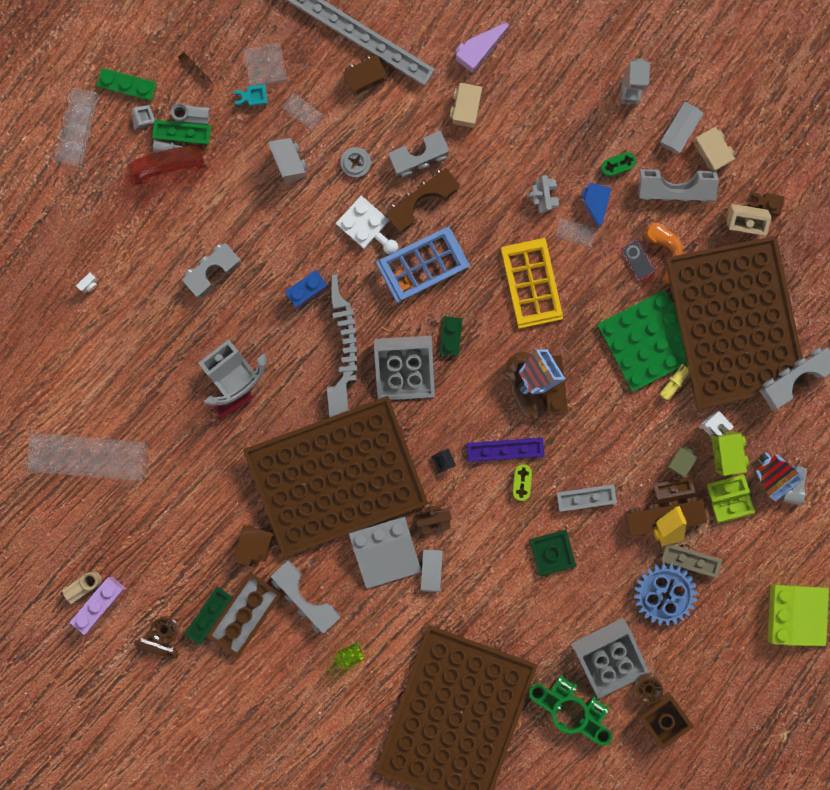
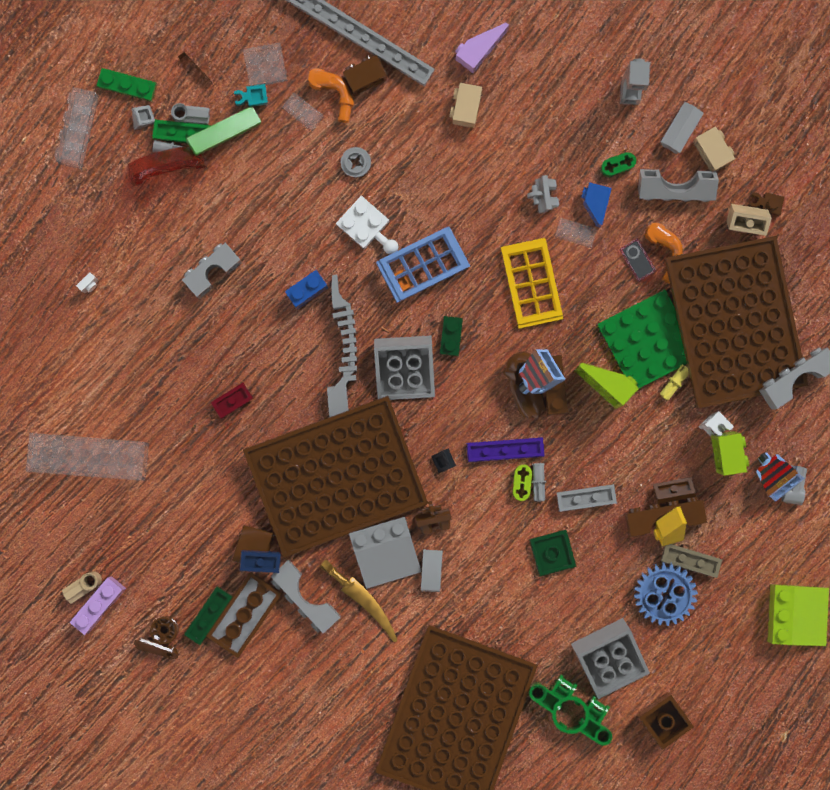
(223, 131): none -> tile
(231, 373): light grey piece -> none
(260, 561): none -> dark blue plate
(287, 159): light grey slope -> none
(320, 79): none -> orange piece
(349, 656): clear neon green brick -> none
(361, 596): none -> pearl gold sword
(405, 163): light grey arch -> none
(441, 186): reddish brown arch -> none
(538, 482): none -> light grey axle
(610, 385): none -> lime slope
(655, 692): reddish brown wheel -> none
(682, 461): olive brick -> none
(730, 499): lime slope -> none

